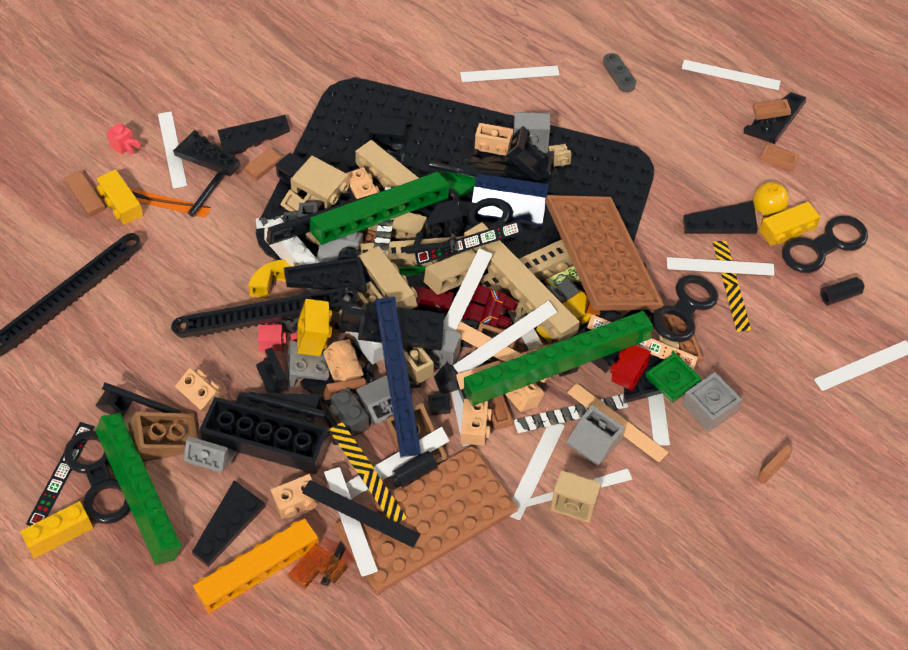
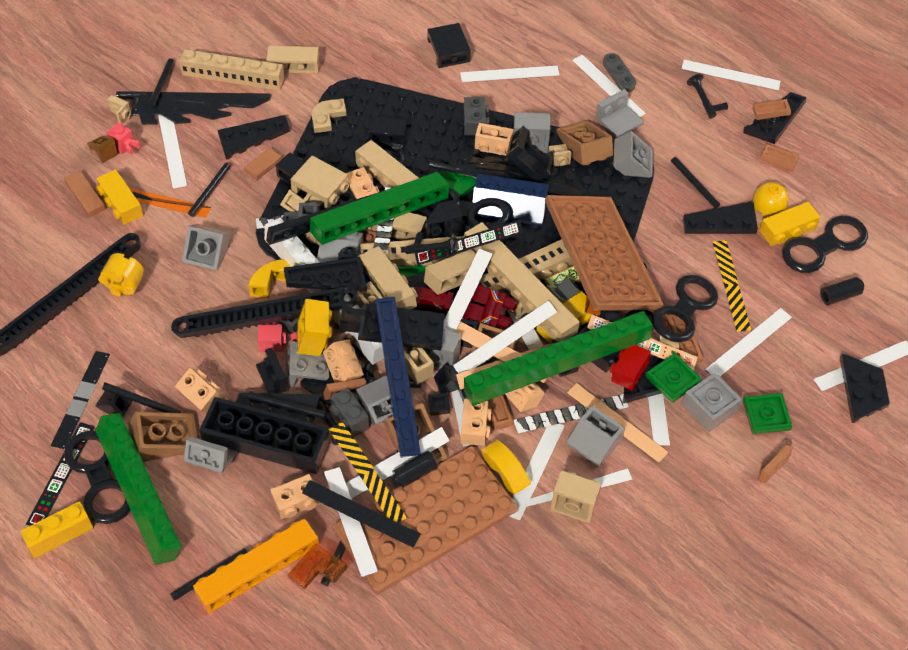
(80, 400): none -> black sticker
(104, 147): none -> pearl gold slope
(120, 108): none -> tan bracket
(121, 275): none -> yellow brick
(161, 82): none -> black bar
(189, 586): none -> black bar
(199, 104): none -> black animal
(202, 152): black wing -> none
(205, 246): none -> light grey slope
(230, 519): black wing -> none
(232, 69): none -> tan brick
(295, 58): none -> tan brick
(324, 111): none -> tan plate
(449, 45): none -> black panel
(474, 113): none -> dark grey brick
(504, 462): none -> yellow brick
(586, 142): none -> medium nougat slope
(604, 82): none -> white sticker
(617, 115): none -> light grey bracket
(632, 156): none -> light grey slope
(693, 180): none -> black bar
(695, 81): none -> black piece
(720, 266): white sticker -> none
(749, 342): none -> white sticker
(767, 413): none -> green plate
(864, 387): none -> black wing

